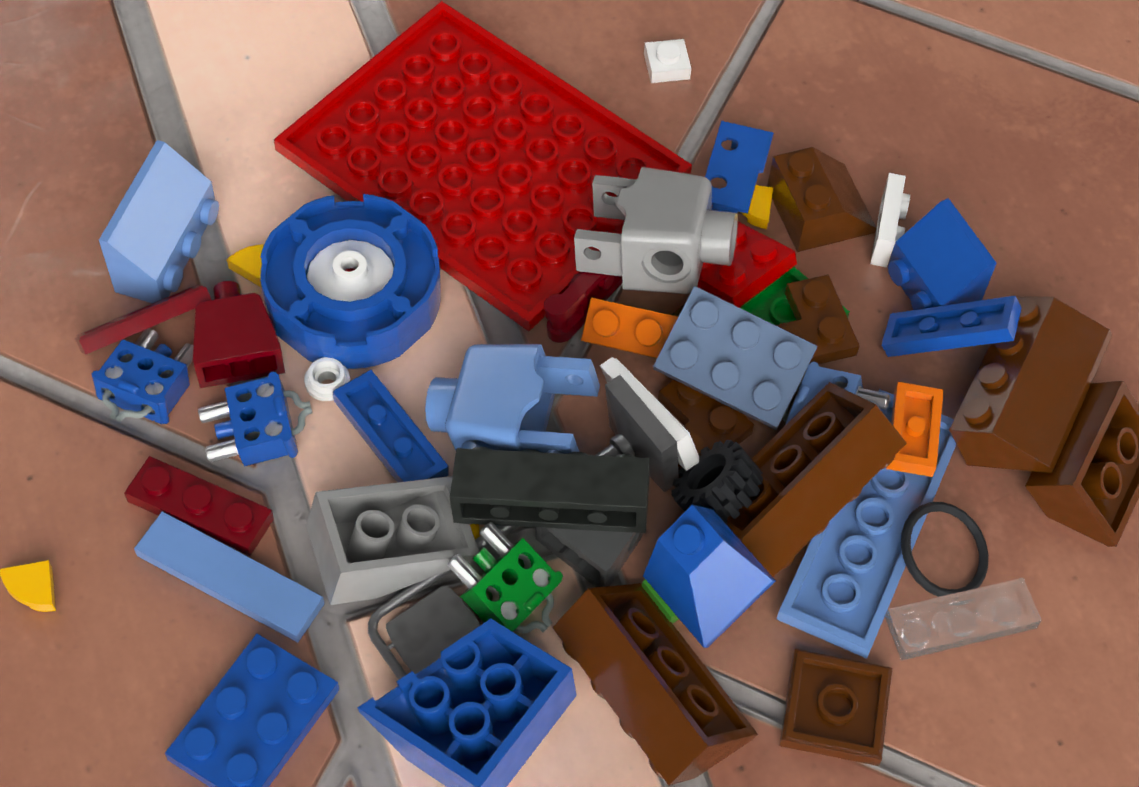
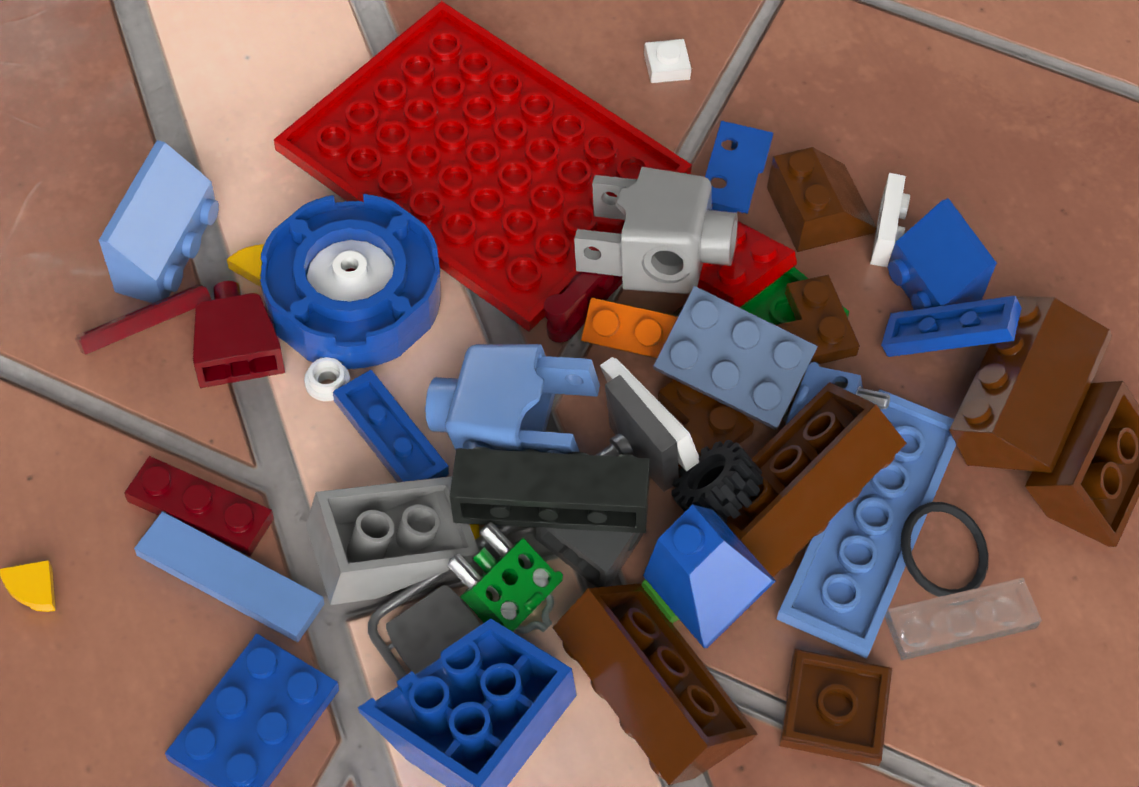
(142, 379): blue piece -> none
(257, 421): blue piece -> none
(760, 207): yellow tile -> none
(918, 420): orange plate -> none

